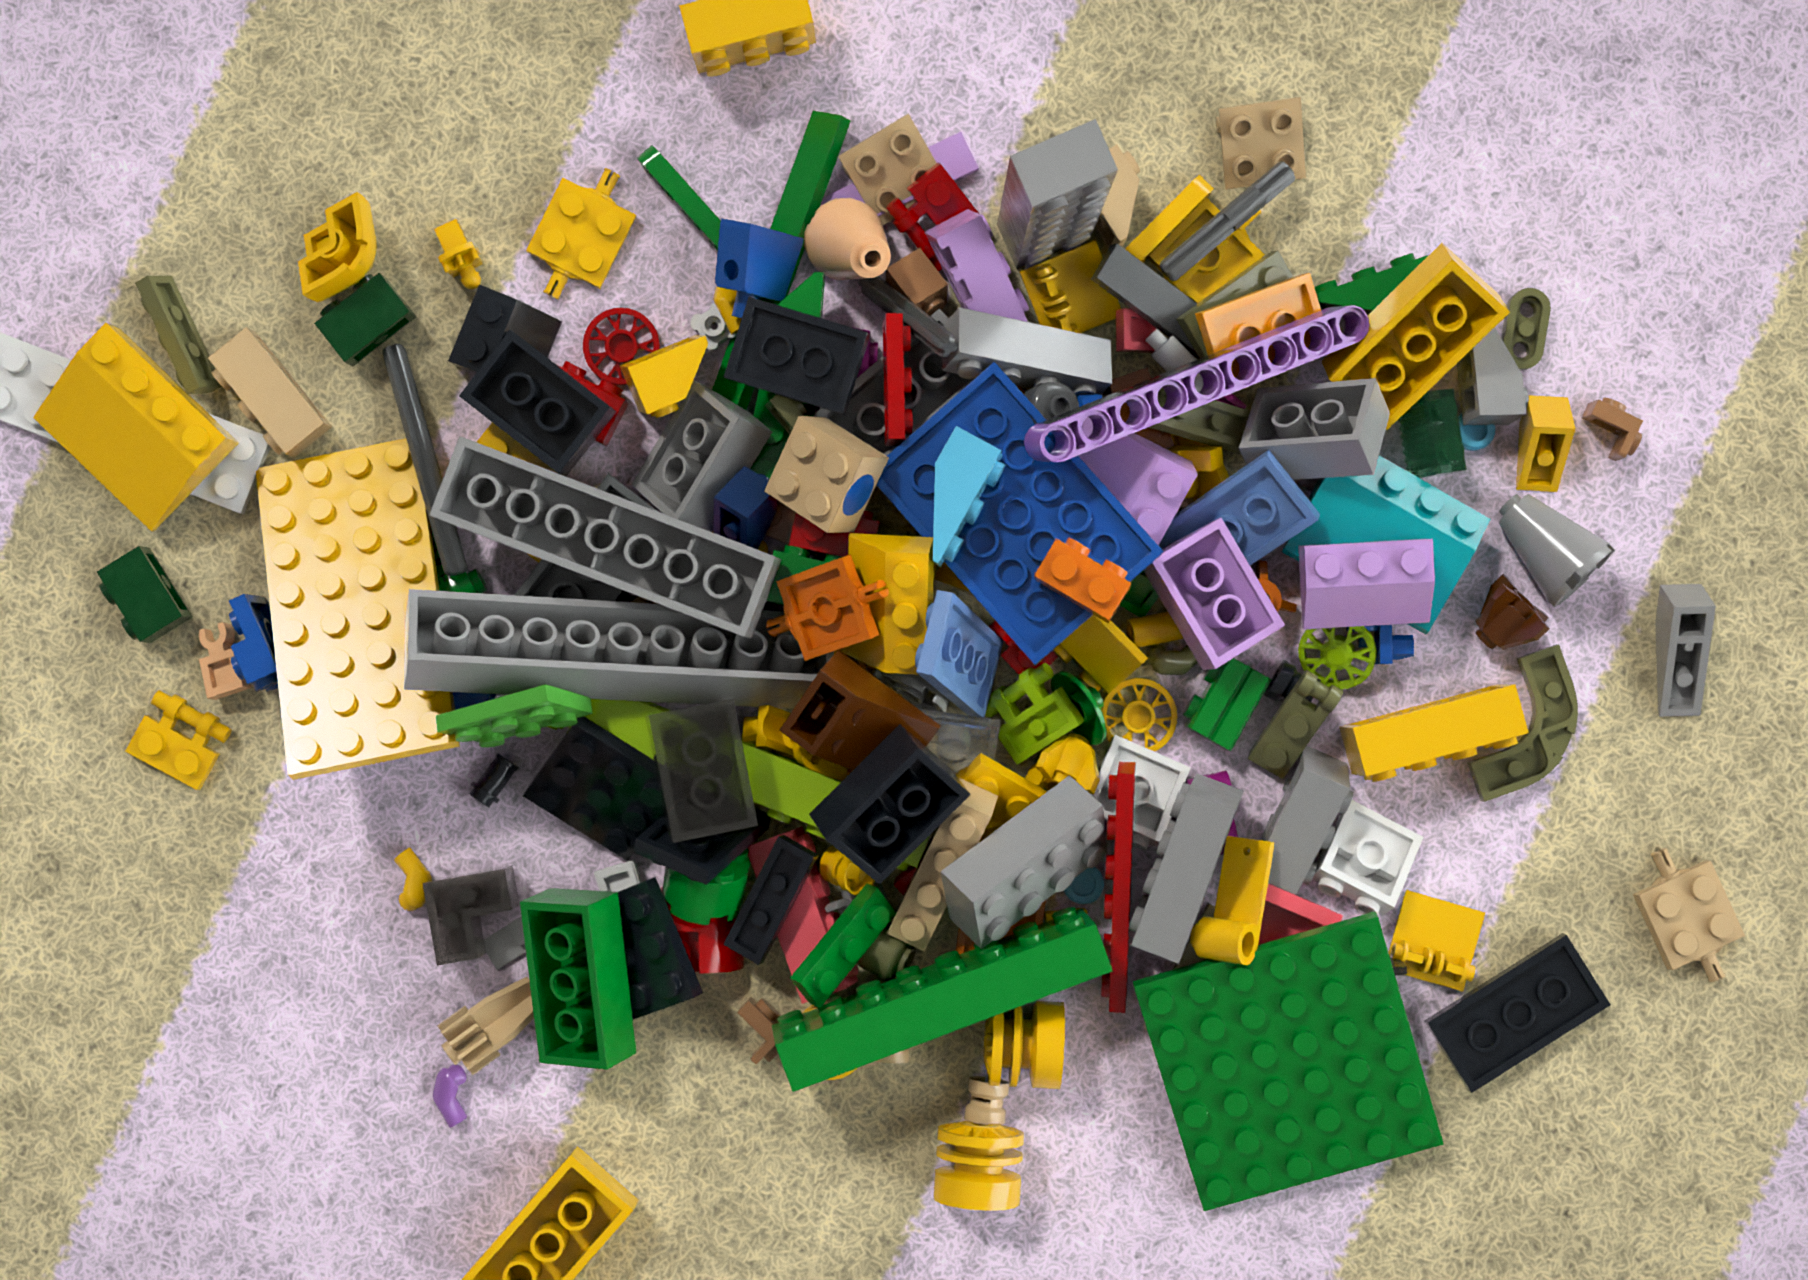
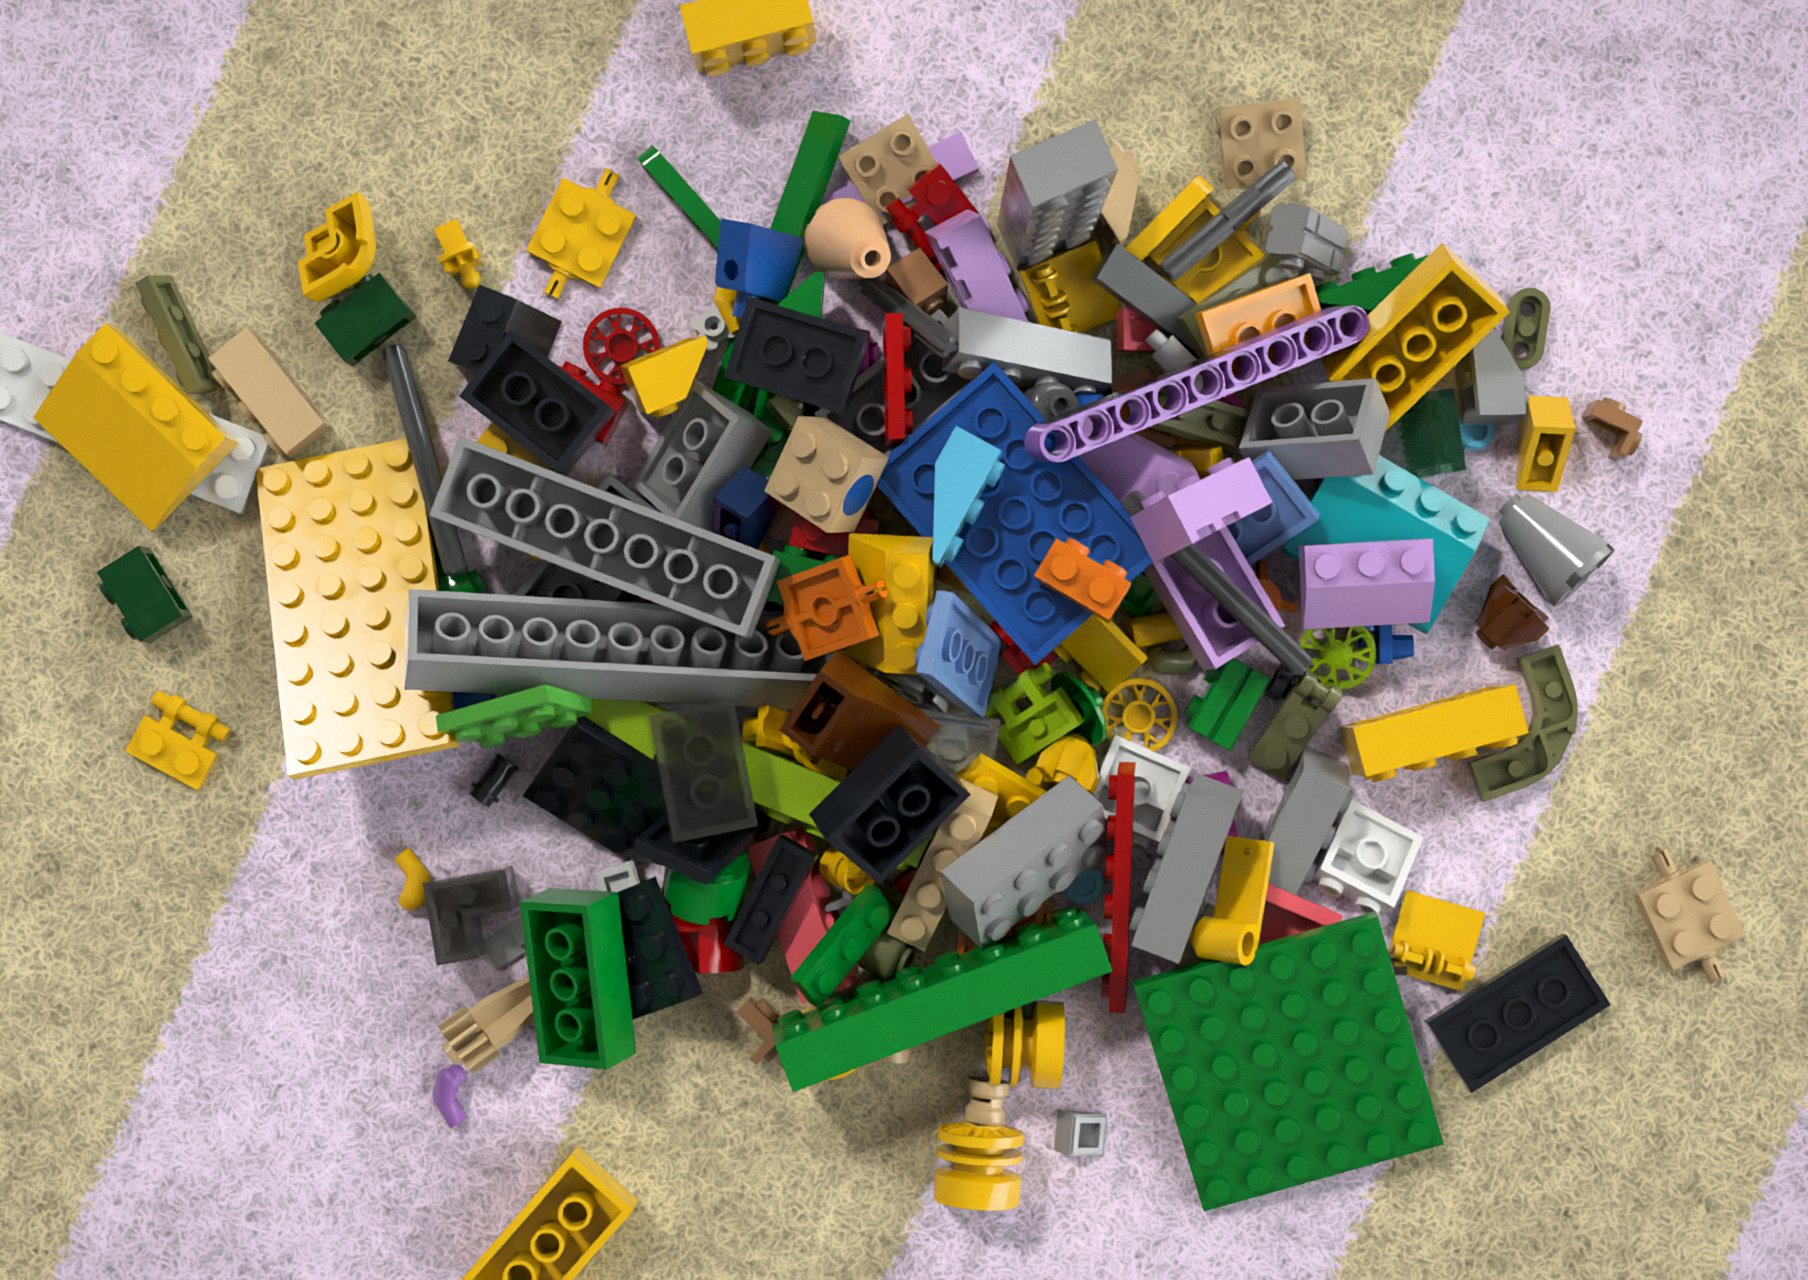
(216, 668): light nougat plate -> none
(255, 654): blue plate -> none
(1080, 1133): none -> light grey slope
(1199, 507): none -> lavender wedge
(1234, 600): none -> dark grey axle
(1306, 241): none -> light grey brick
(1682, 647): light grey slope -> none

